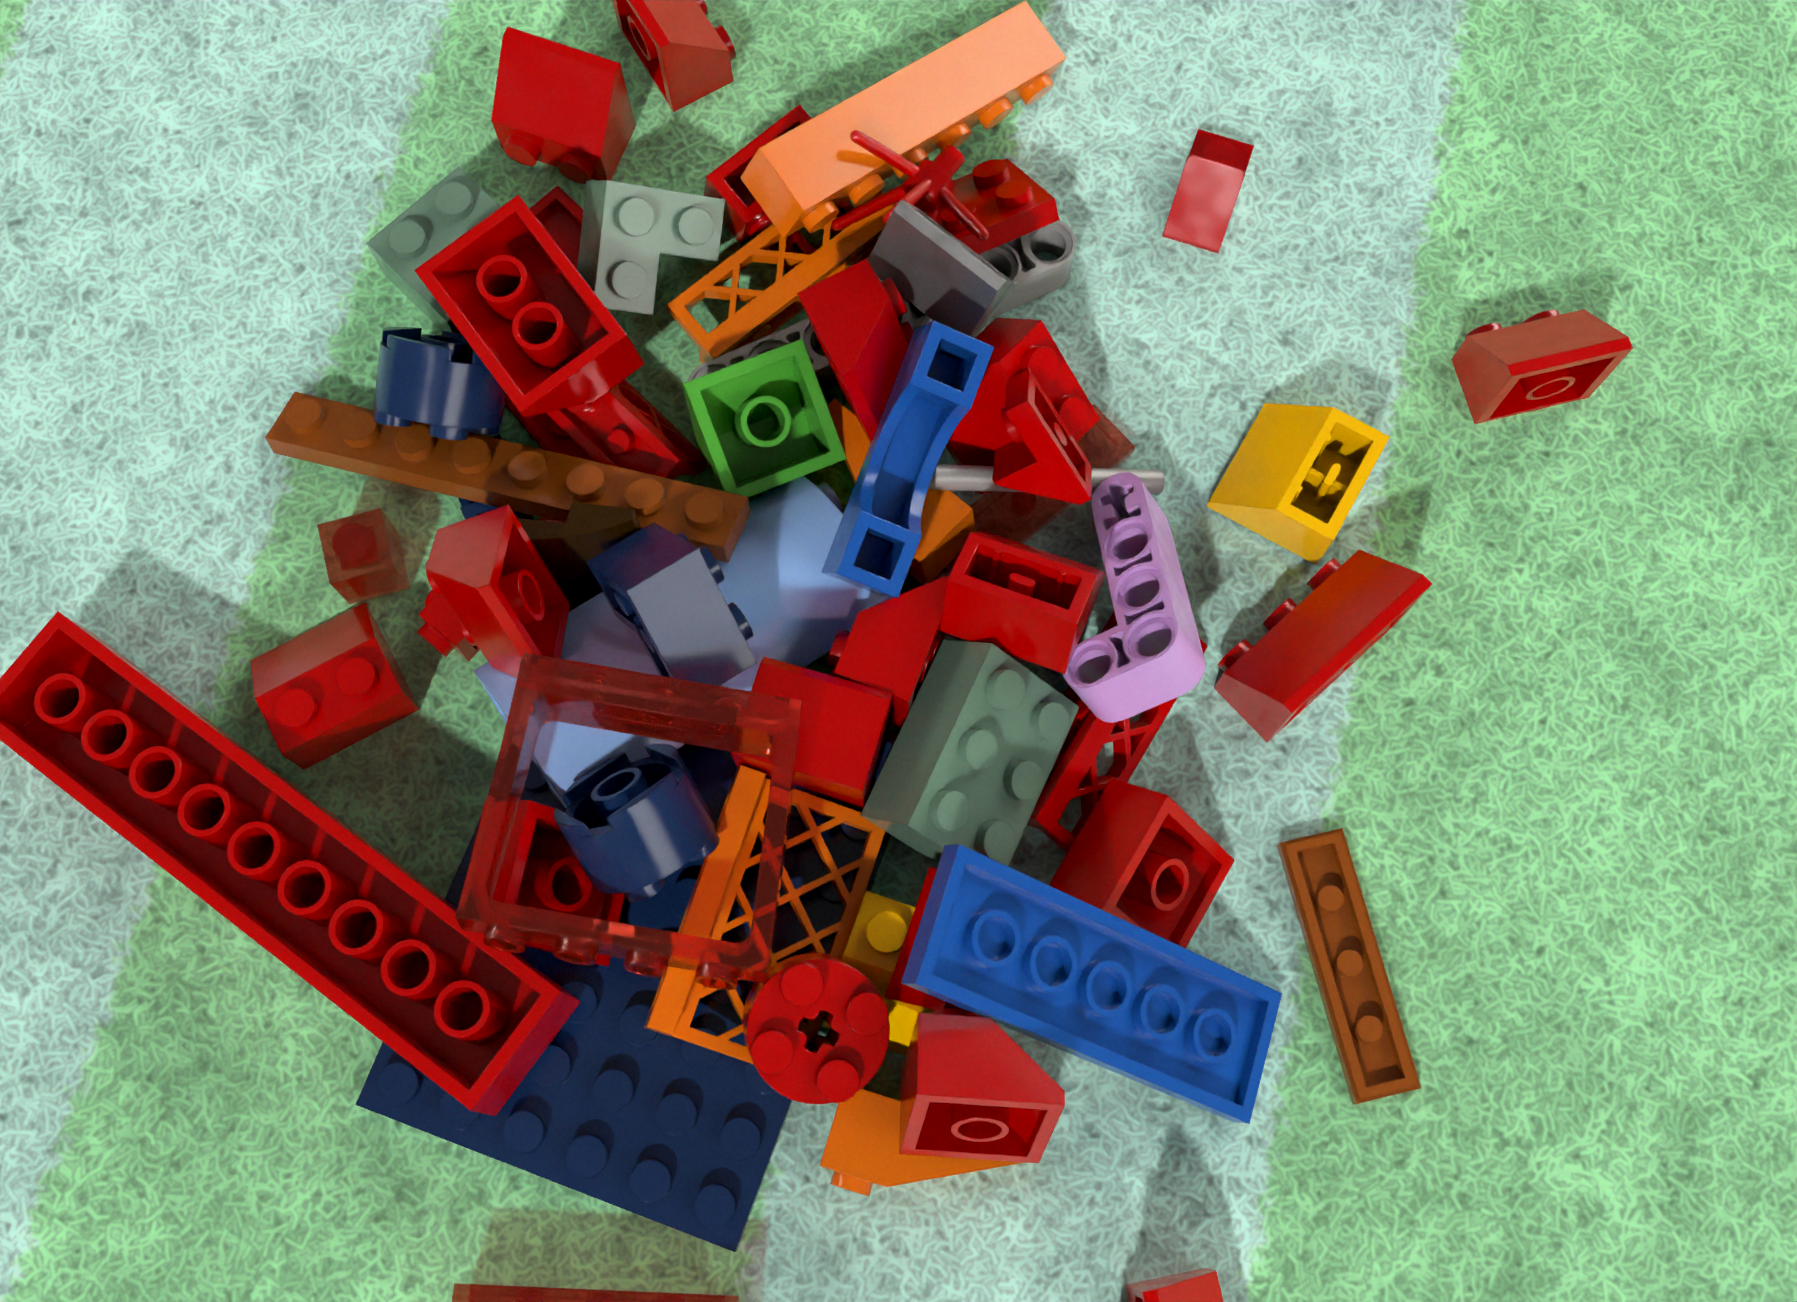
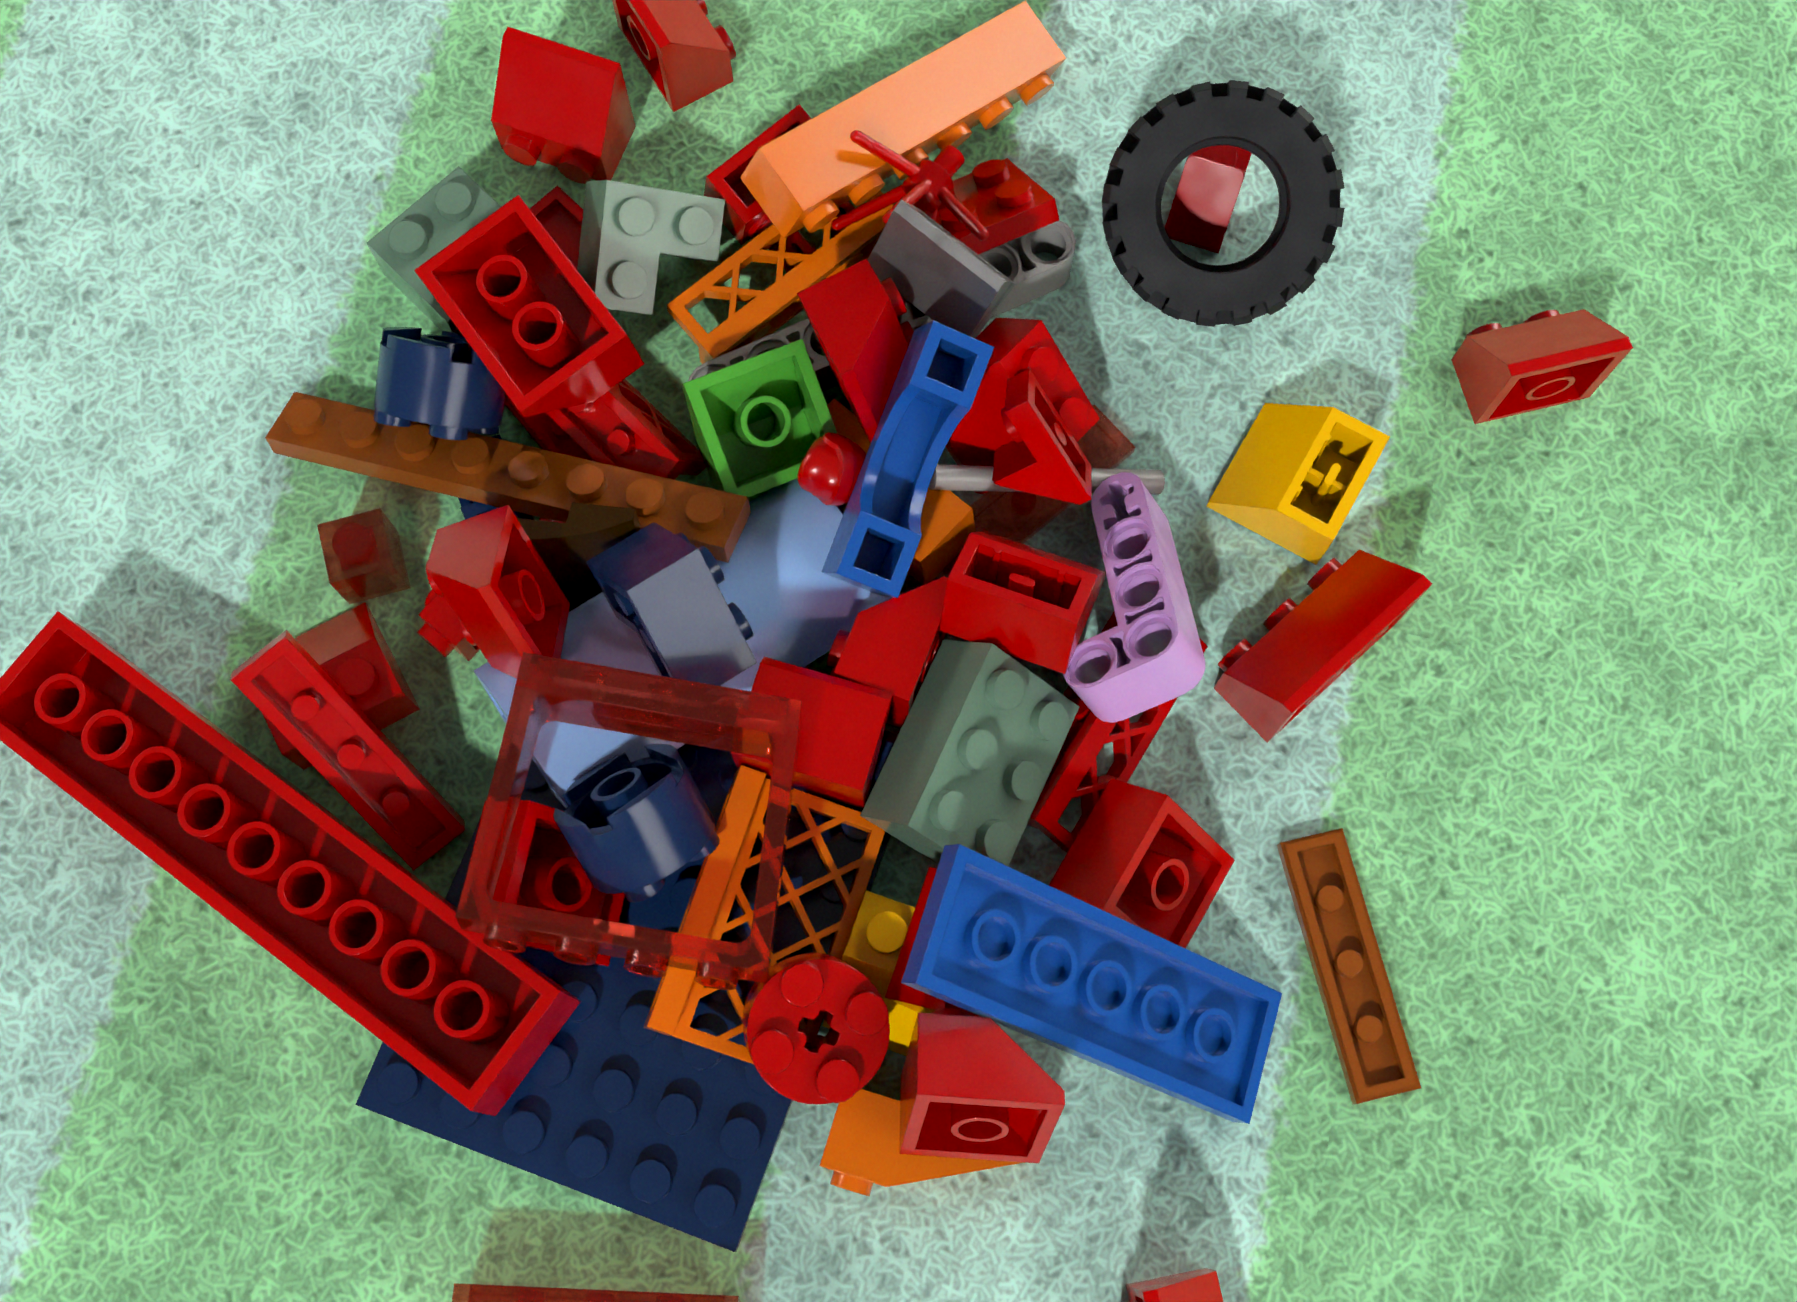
(348, 749): none -> red plate
(831, 468): none -> red piece
(1306, 218): none -> black tyre

